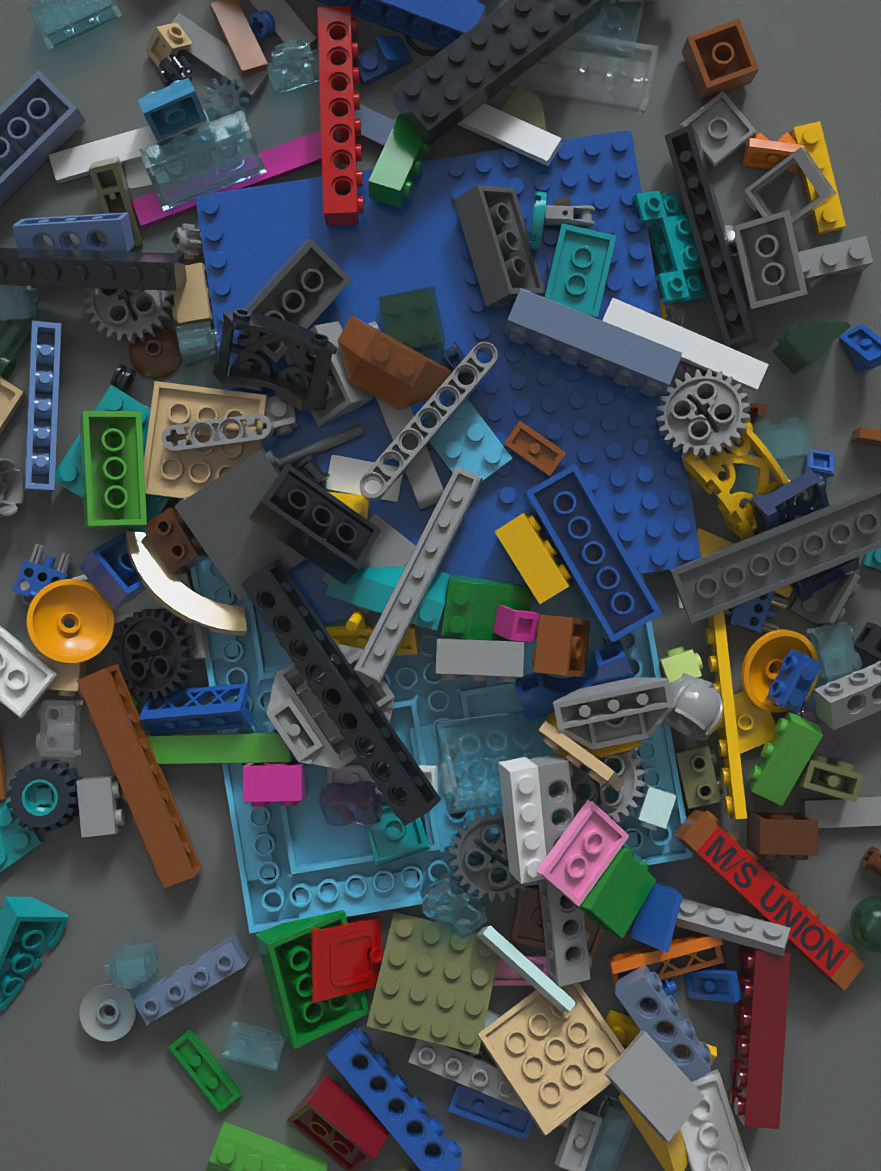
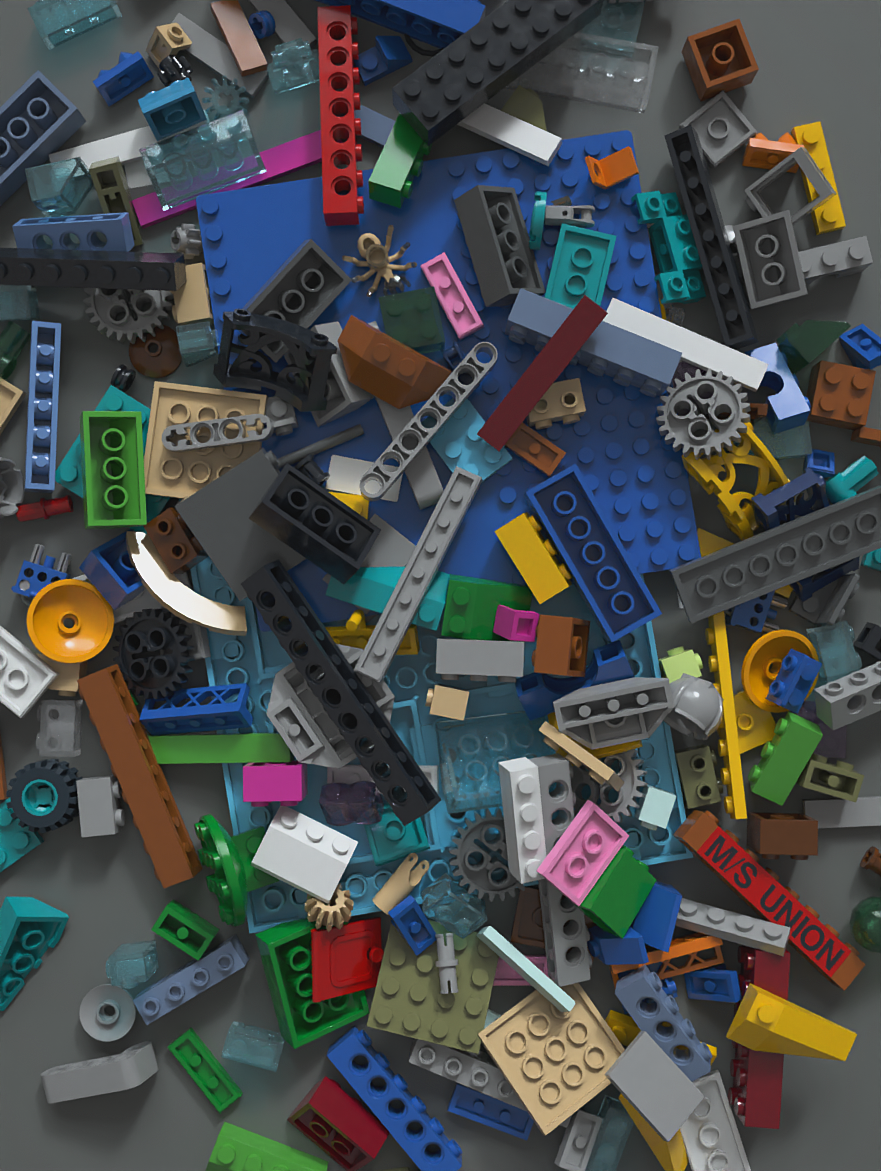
(44, 508): none -> red axle
(59, 186): none -> clear light blue slope
(100, 1074): none -> light grey beam
(123, 78): none -> blue tile
(185, 929): none -> green brick
(232, 866): none -> green bracket
(304, 853): none -> white slope
(333, 913): none -> tan gear
(378, 261): none -> animal
(400, 883): none -> tan piece
(412, 925): none -> blue slope
(446, 963): none -> light grey pin
(447, 701): none -> tan brick
(452, 296): none -> bright pink tile
(542, 372): none -> dark red tile
(560, 402): none -> tan brick
(612, 168): none -> orange bracket
(615, 950): none -> blue slope
(778, 1026): none -> yellow wedge
(789, 406): none -> arch
(839, 395): none -> dark orange brick
(854, 477): none -> teal piece

